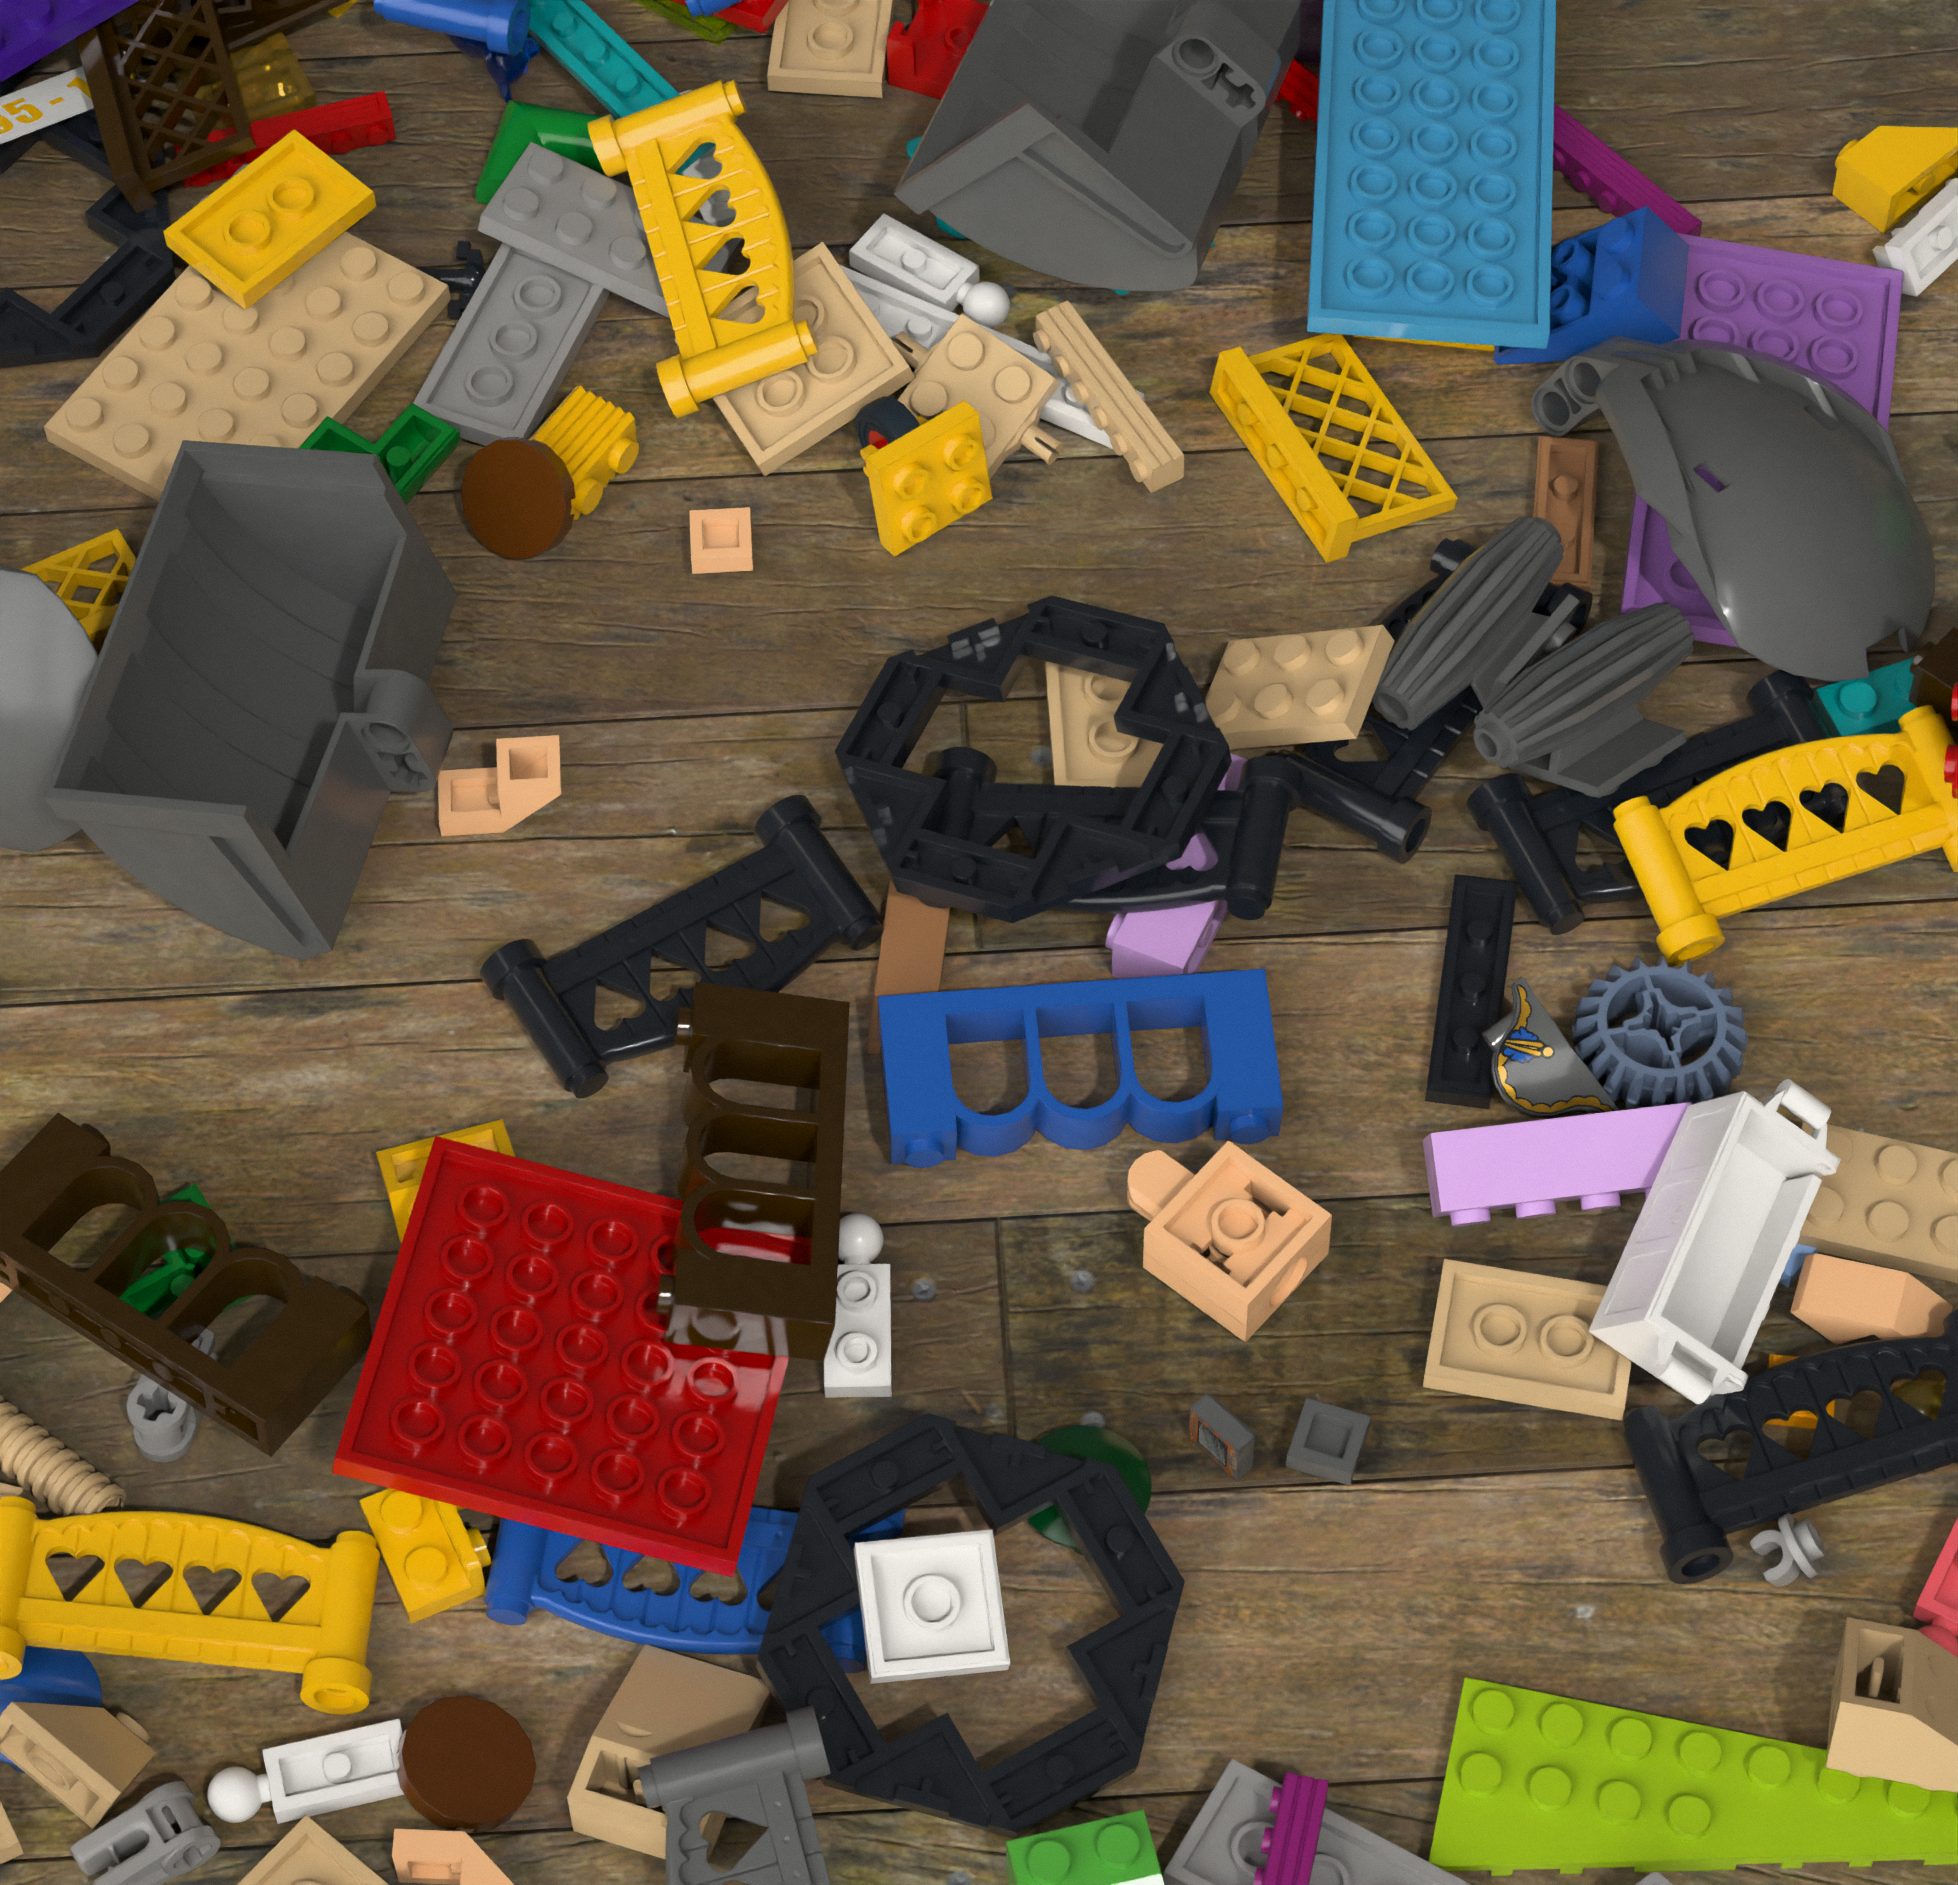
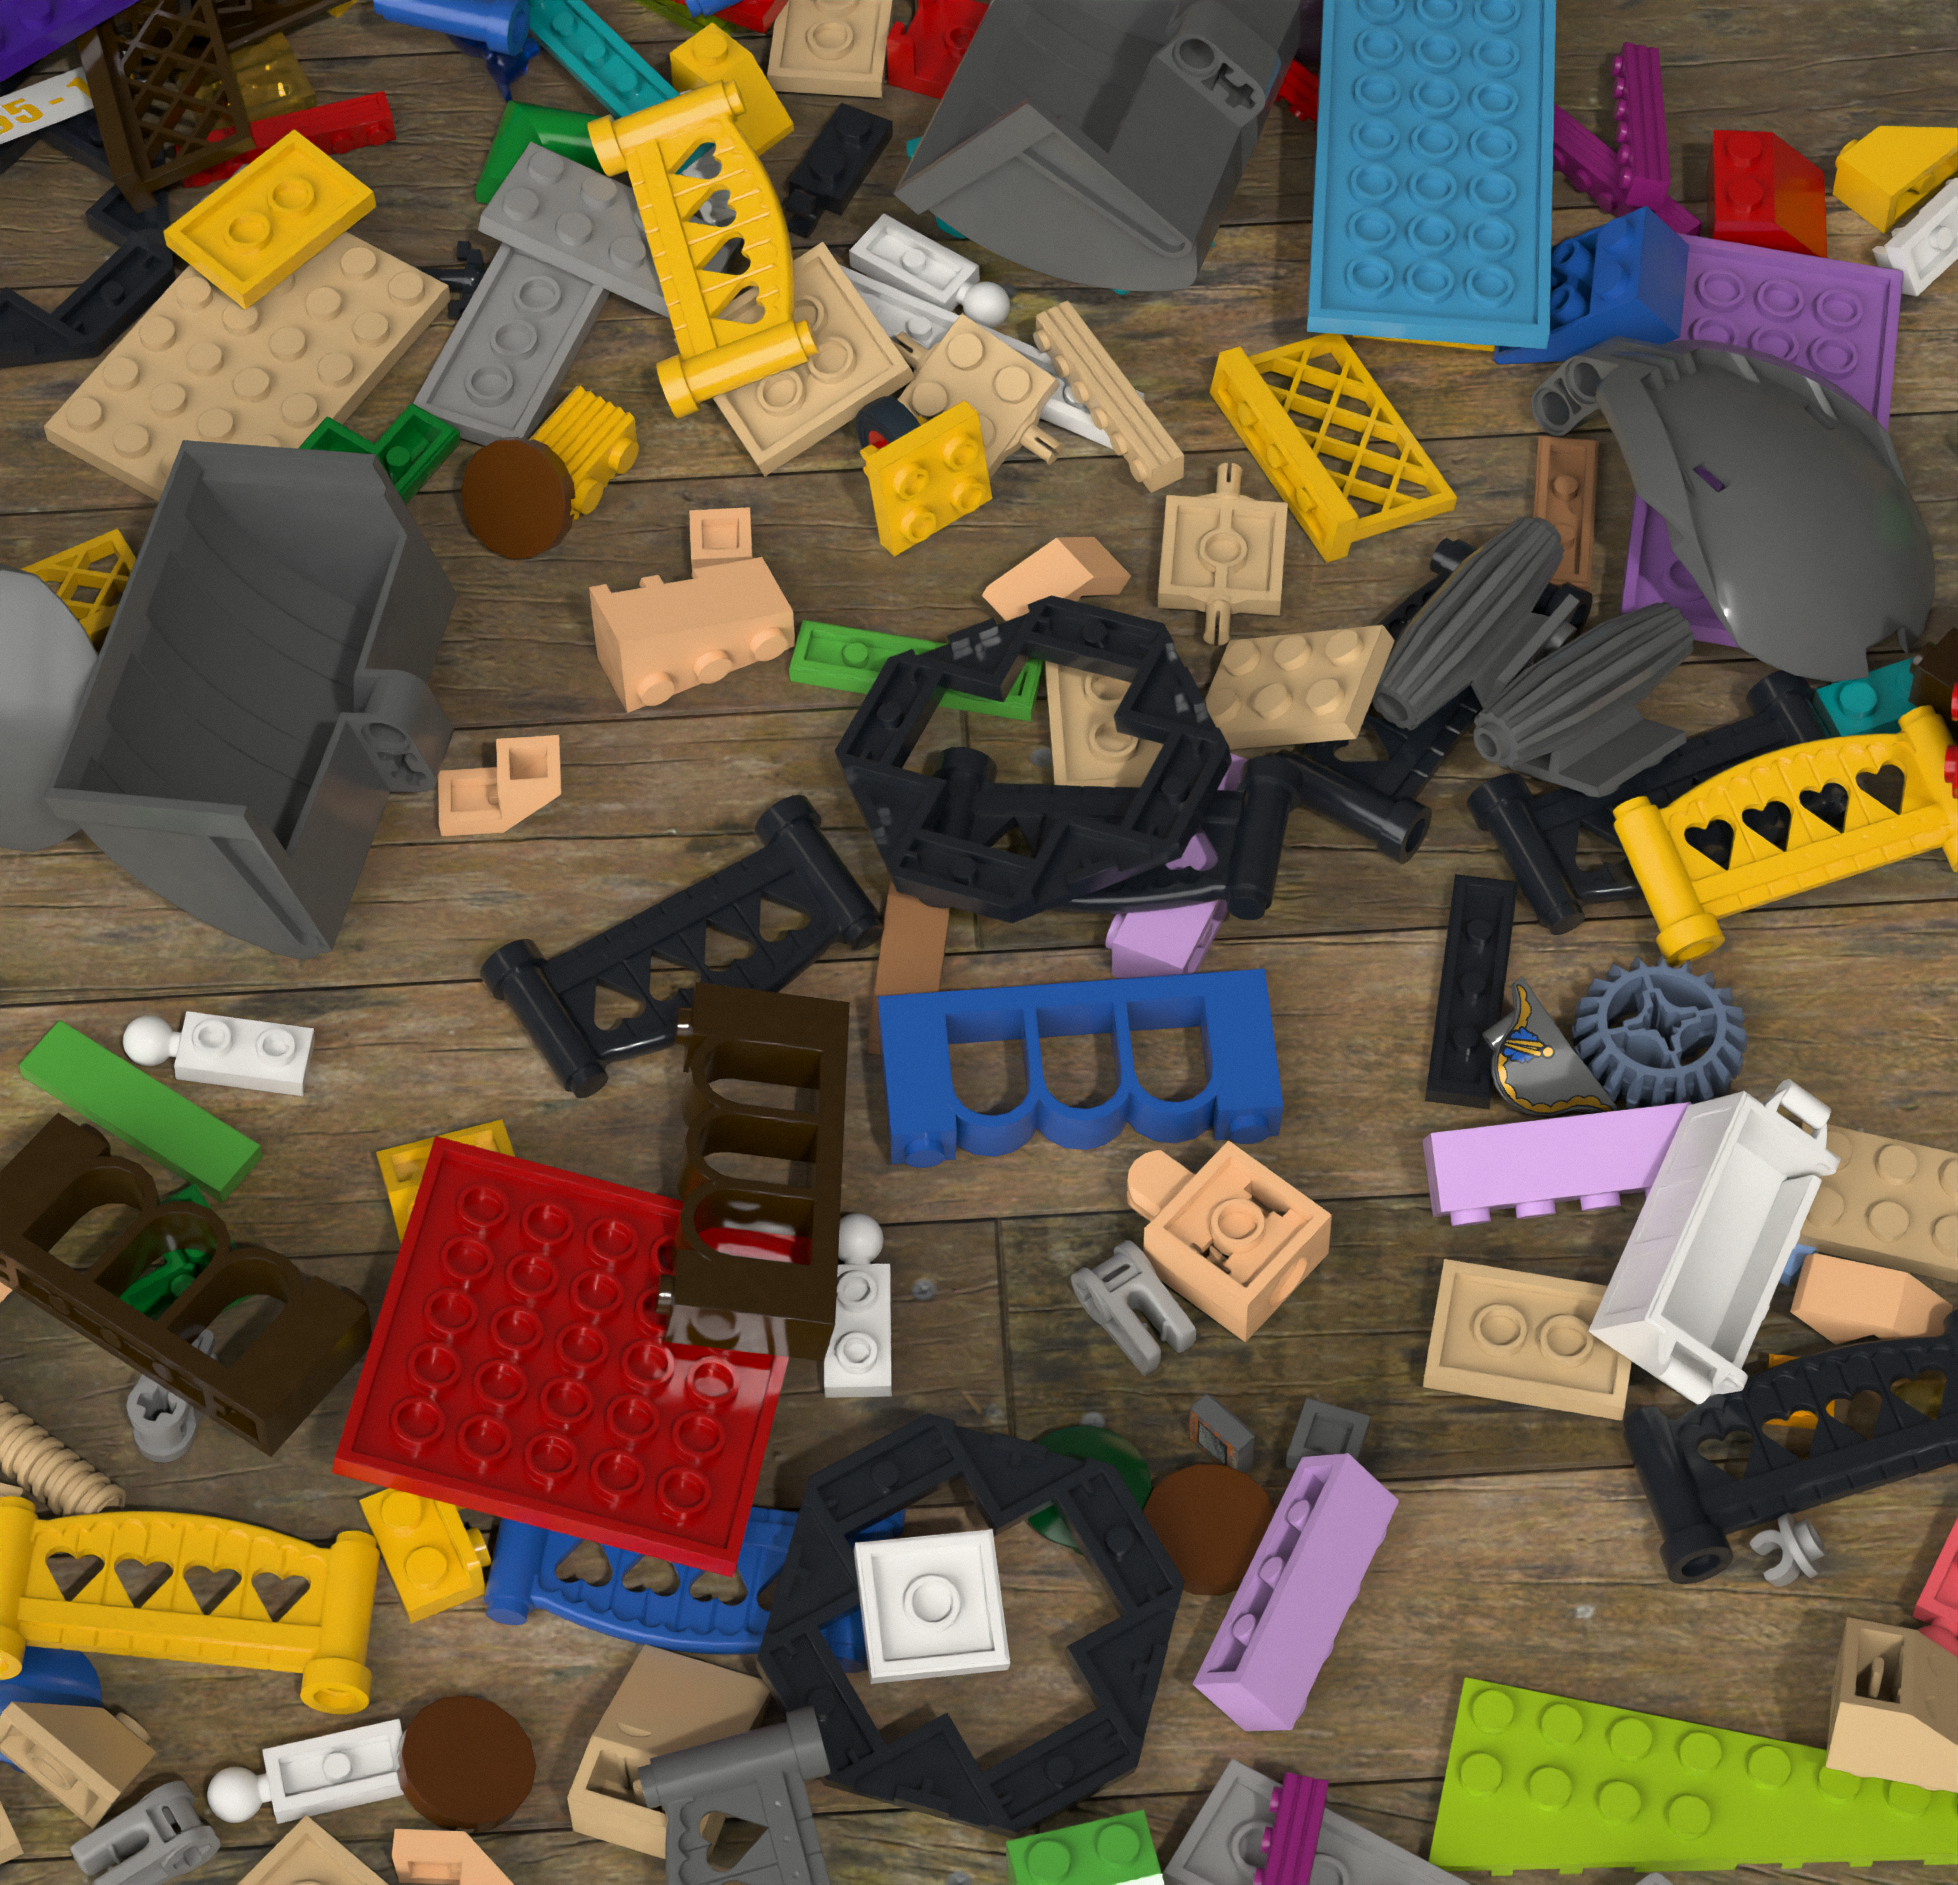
(141, 1111): none -> bright green tile
(226, 1051): none -> white plate
(689, 630): none -> light nougat wedge
(717, 56): none -> yellow slope
(835, 166): none -> black plate
(854, 657): none -> bright green tile
(1062, 569): none -> light nougat slope
(1128, 1284): none -> light grey piece
(1210, 1525): none -> reddish brown tile
(1222, 554): none -> tan plate
(1296, 1593): none -> lavender brick
(1640, 126): none -> magenta piece
(1765, 194): none -> red slope

